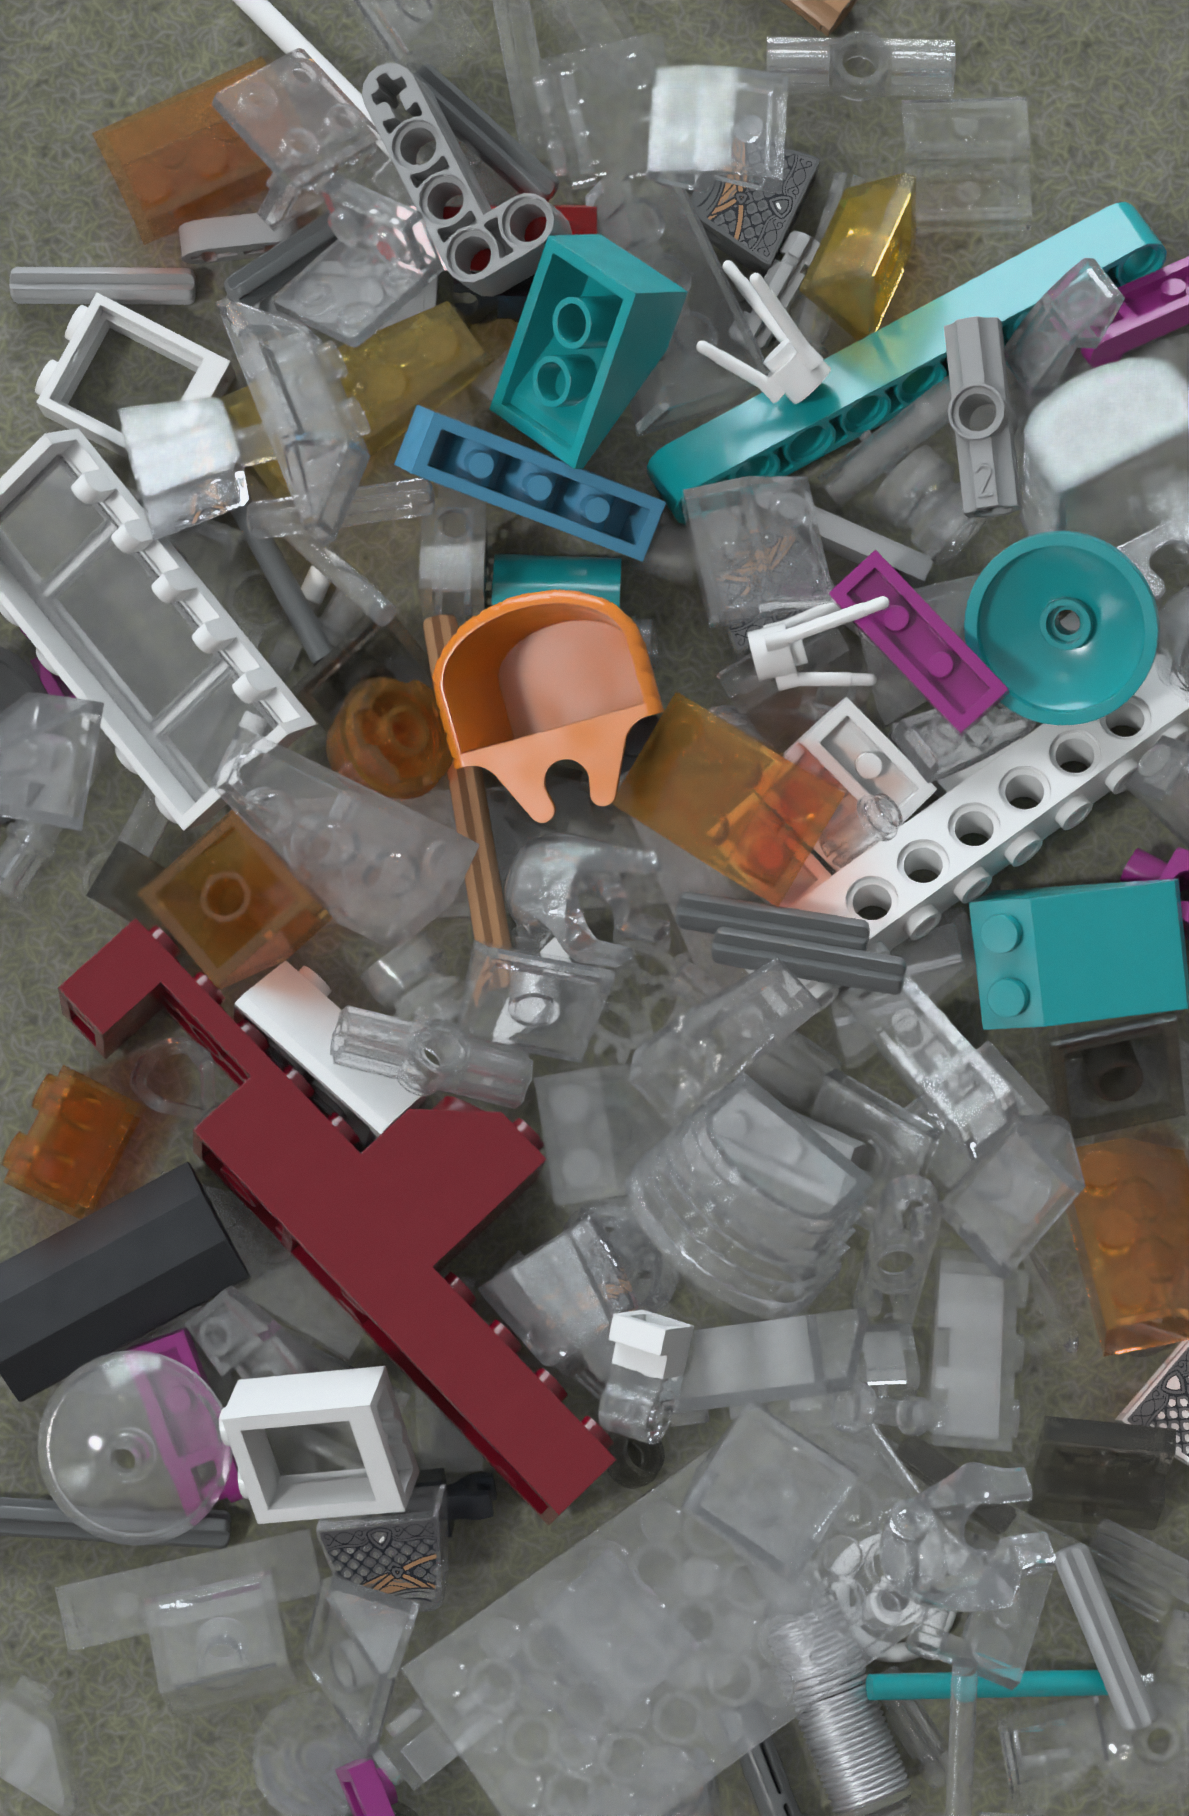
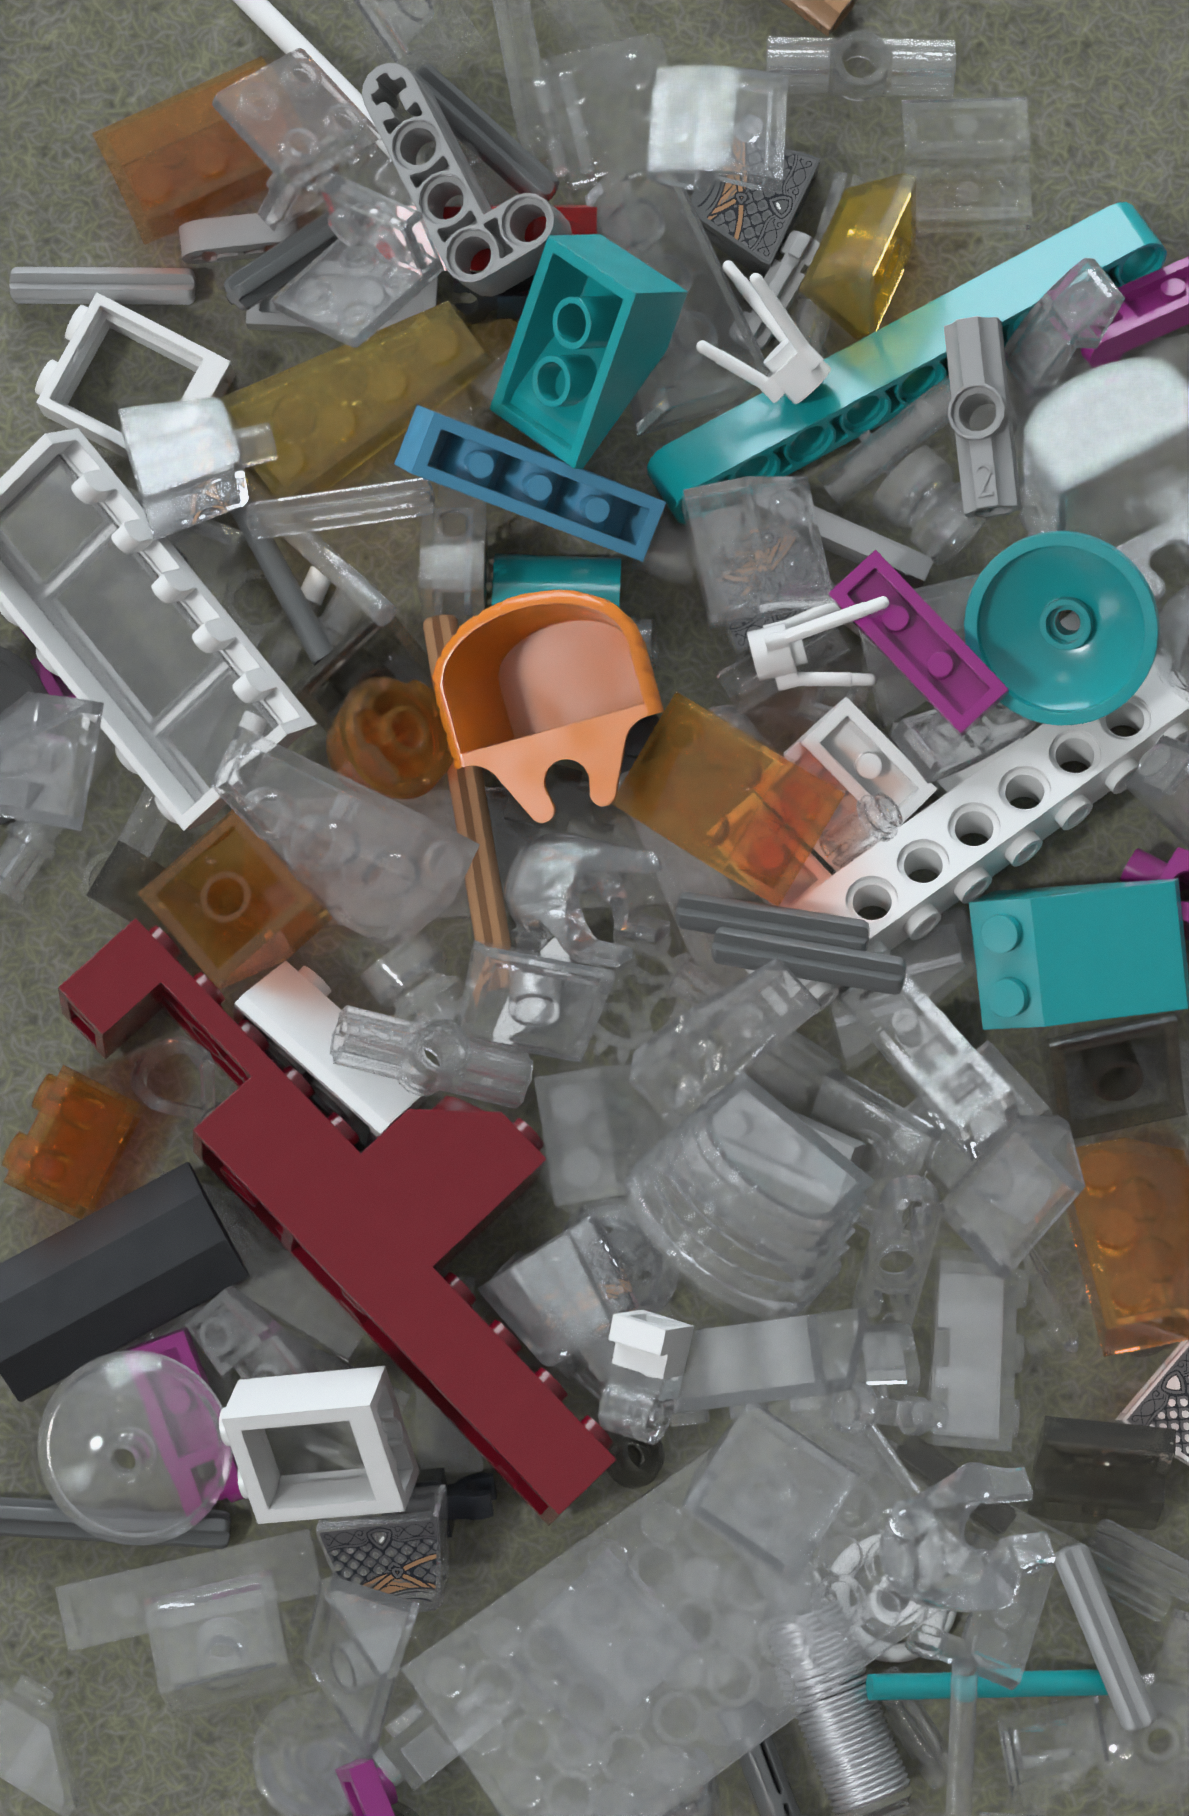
(304, 412): clear wedge -> none

